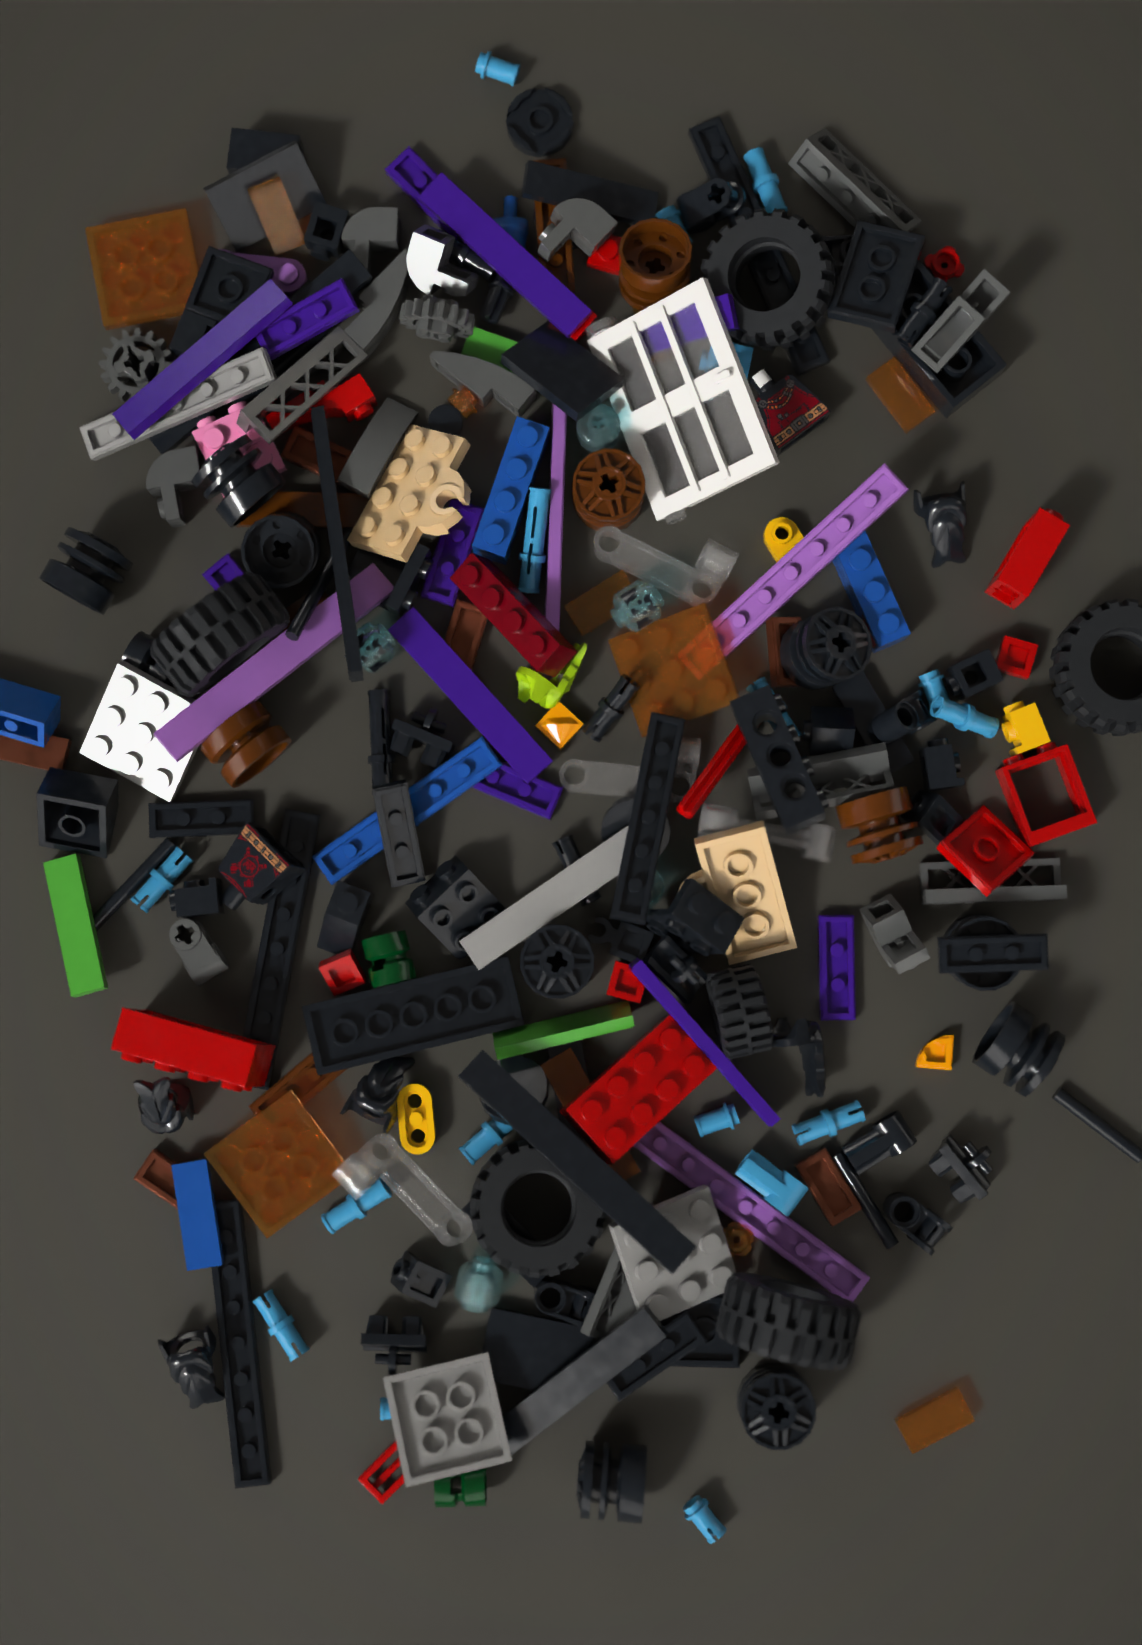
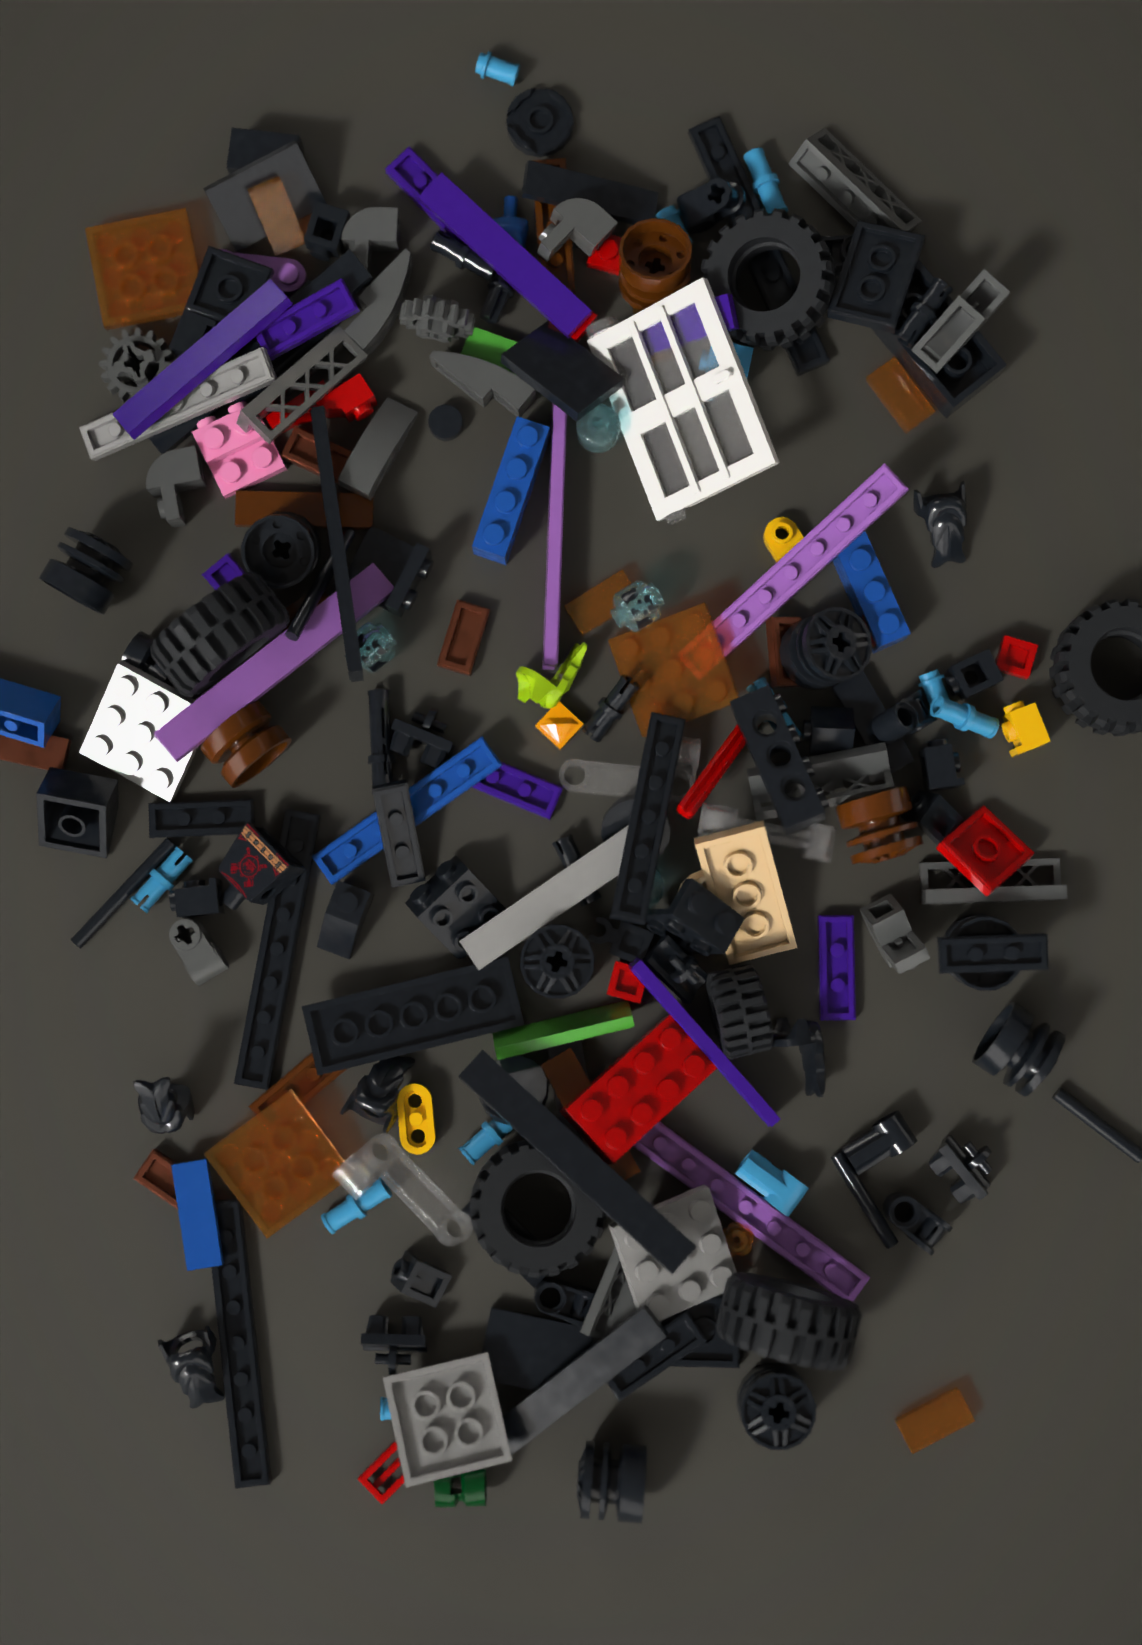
(75, 925): bright green tile -> none
(192, 1047): red brick -> none
(238, 480): black wheel -> none
(281, 1325): dark azure pin -> none
(342, 972): red plate -> none
(389, 959): dark green wheel -> none
(414, 494): tan plate -> none
(430, 266): brick -> none
(450, 553): dark purple tile -> none
(463, 401): clear orange plate -> none
(470, 695): dark purple tile -> none
(478, 1284): clear light blue head -> none
(513, 615): dark red brick -> none
(534, 540): dark azure pin -> none
(603, 508): reddish brown wheel -> none
(666, 571): clear piece -> none
(704, 1519): dark azure pin -> none
(716, 1120): dark azure pin -> none
(787, 409): torso -> none
(828, 1122): dark azure pin -> none
(828, 1186): copper tile -> none
(937, 1053): light orange tile -> none
(950, 257): red plate -> none
(1027, 557): red window -> none
(1073, 784): red window -> none

